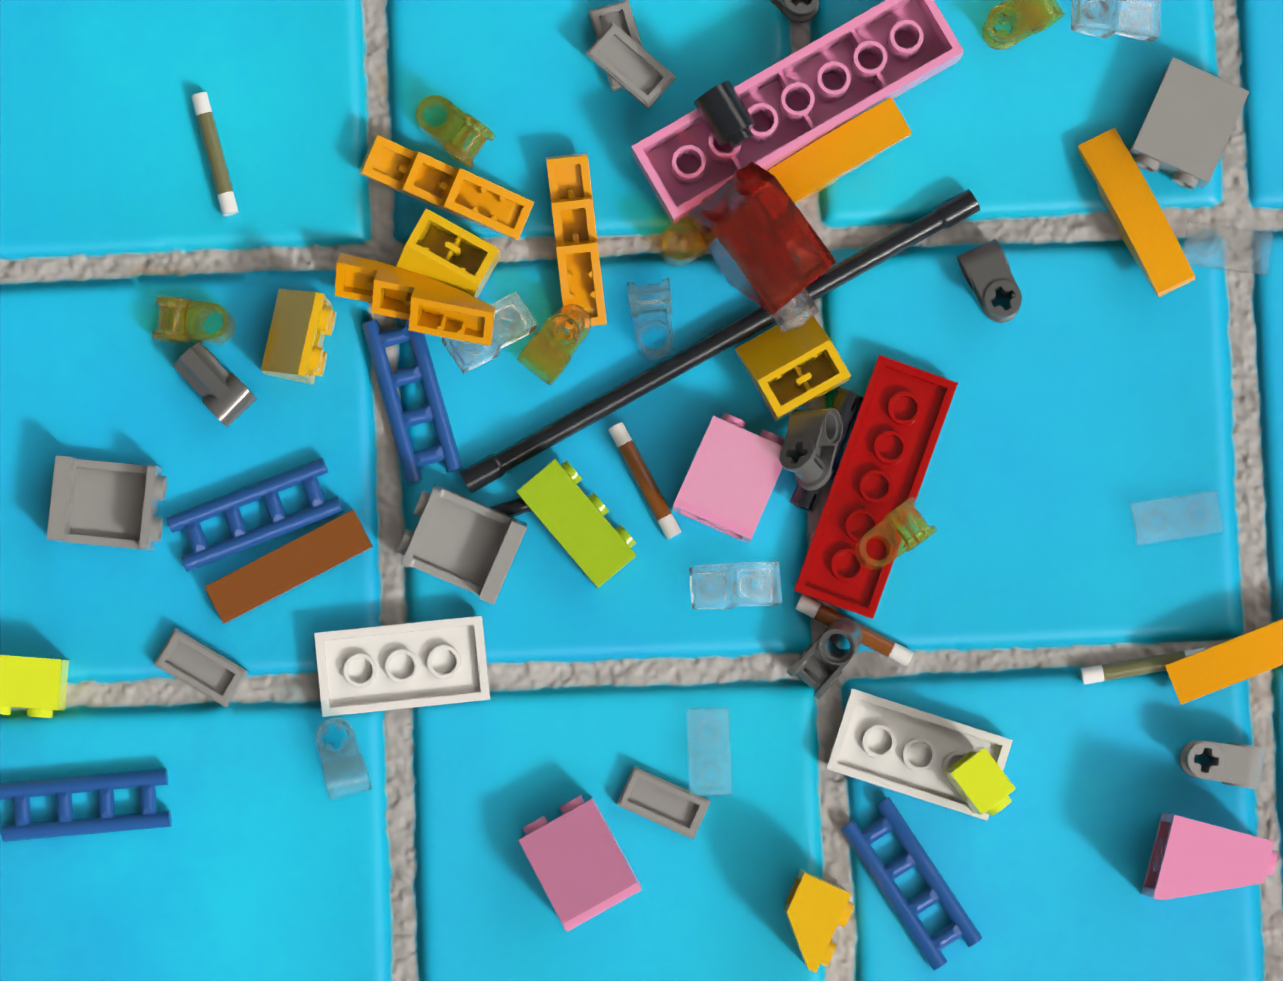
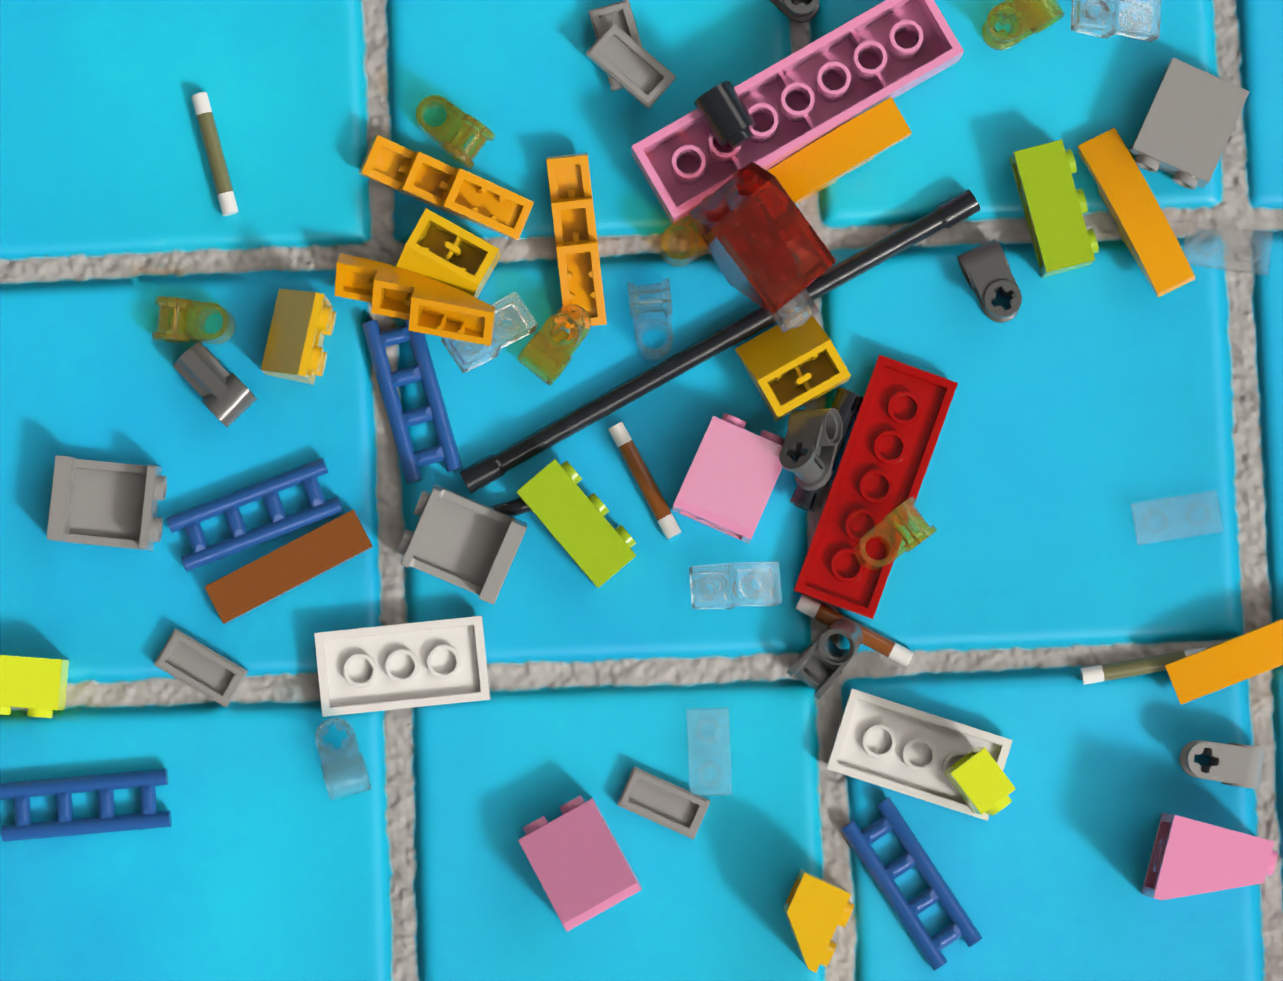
(1053, 208): none -> lime brick

